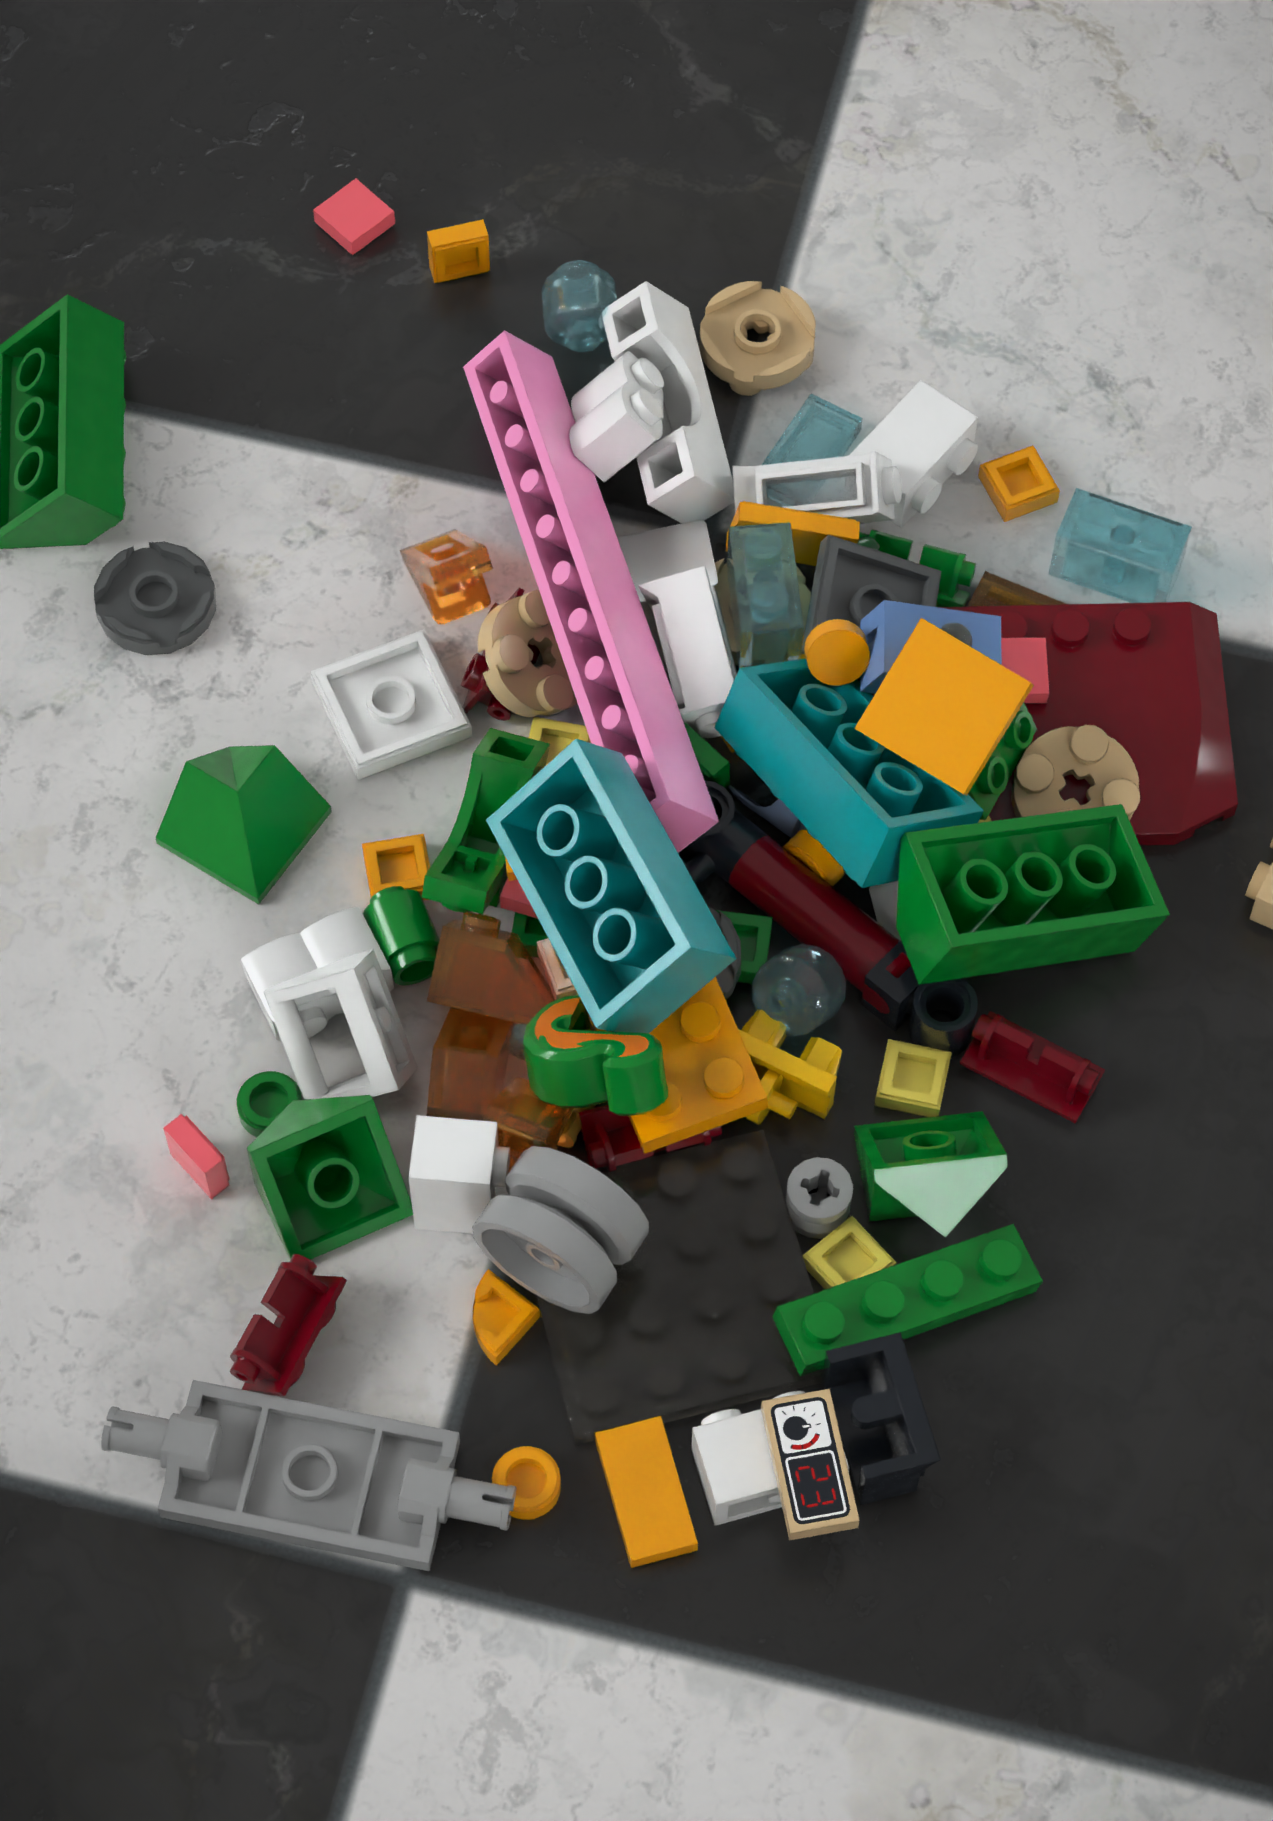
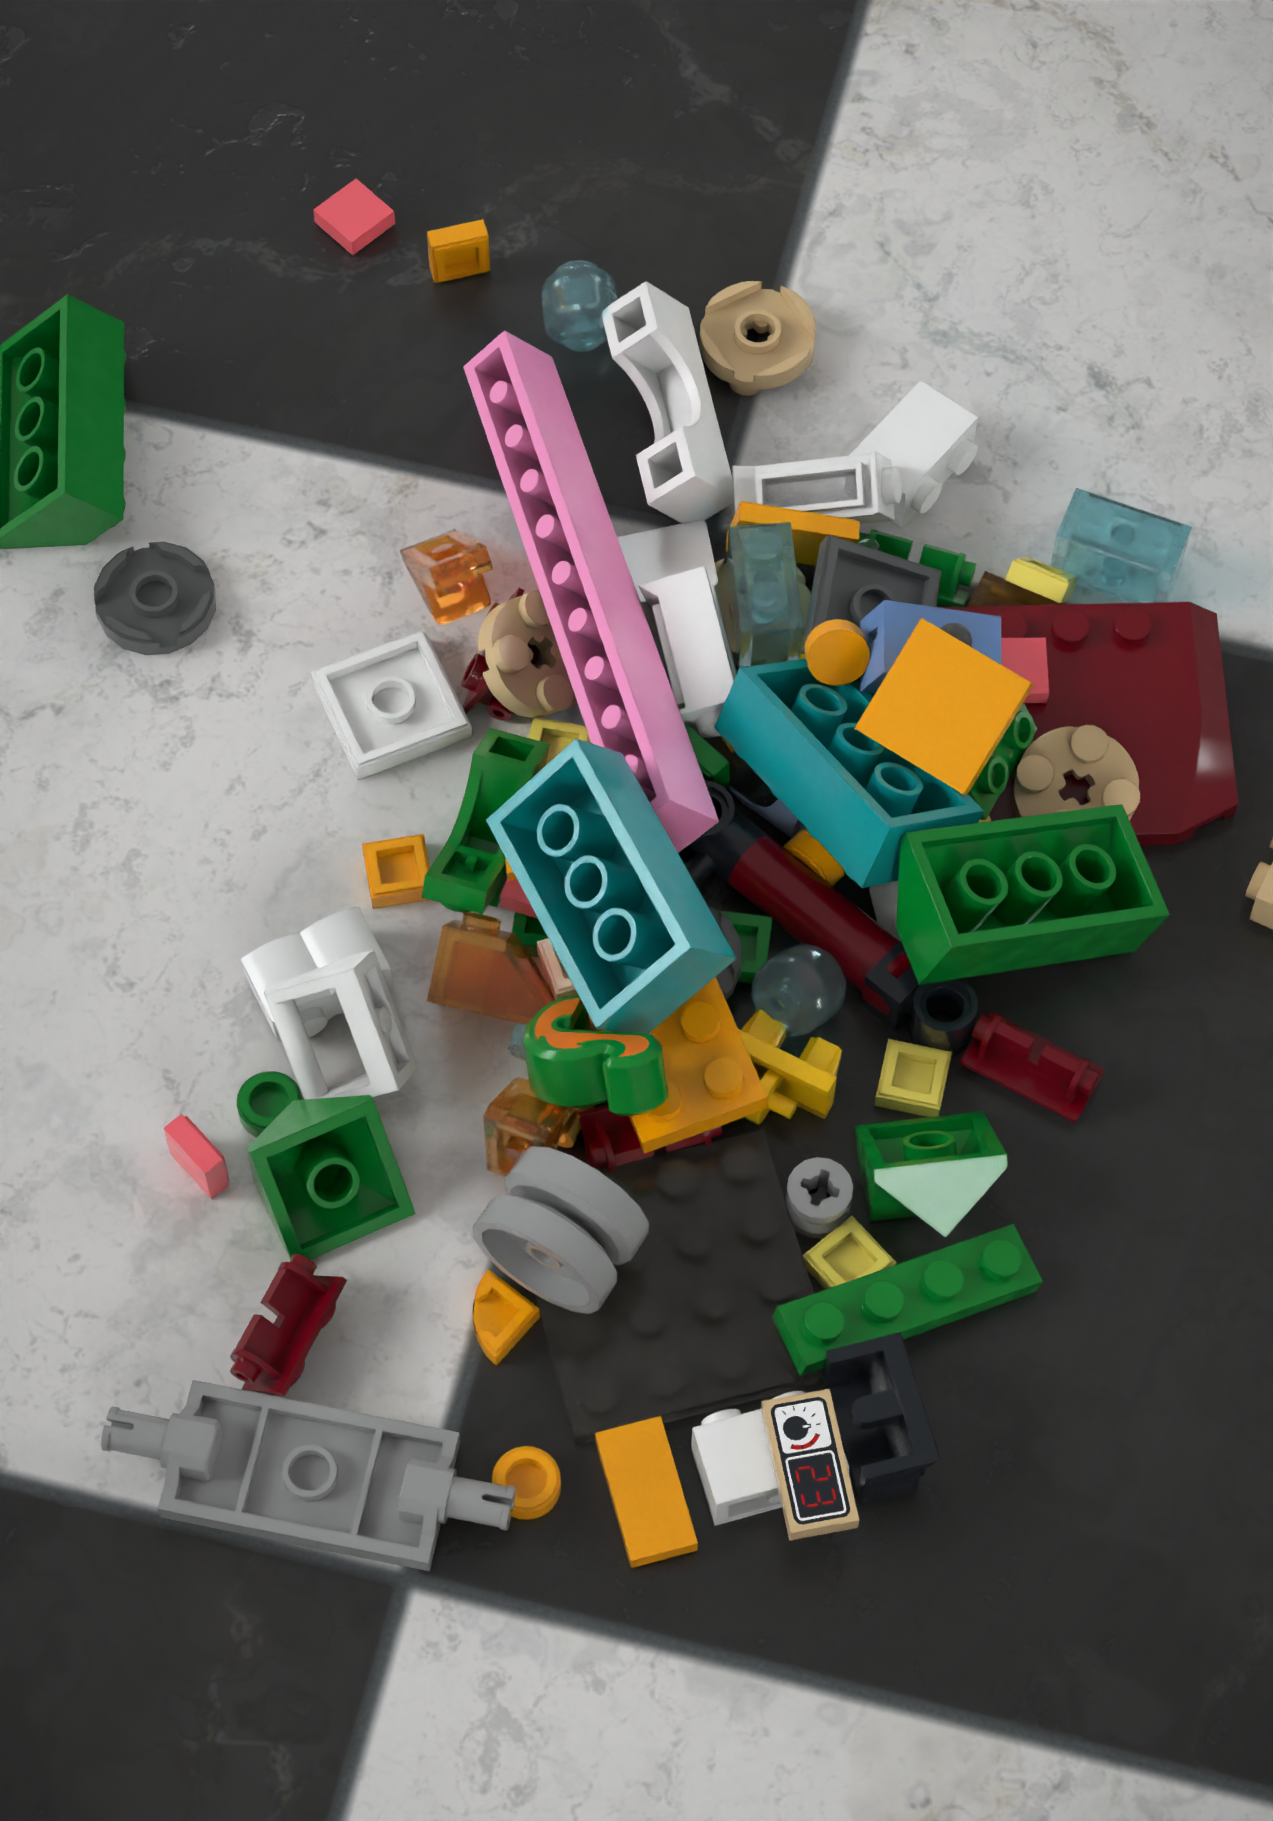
(242, 817): green slope -> none
(403, 933): green brick -> none
(455, 1172): white brick -> none
(468, 1065): clear orange slope -> none
(617, 415): white brick -> none
(816, 433): clear light blue tile -> none
(1018, 483): light orange tile -> none
(1042, 579): none -> light yellow tile

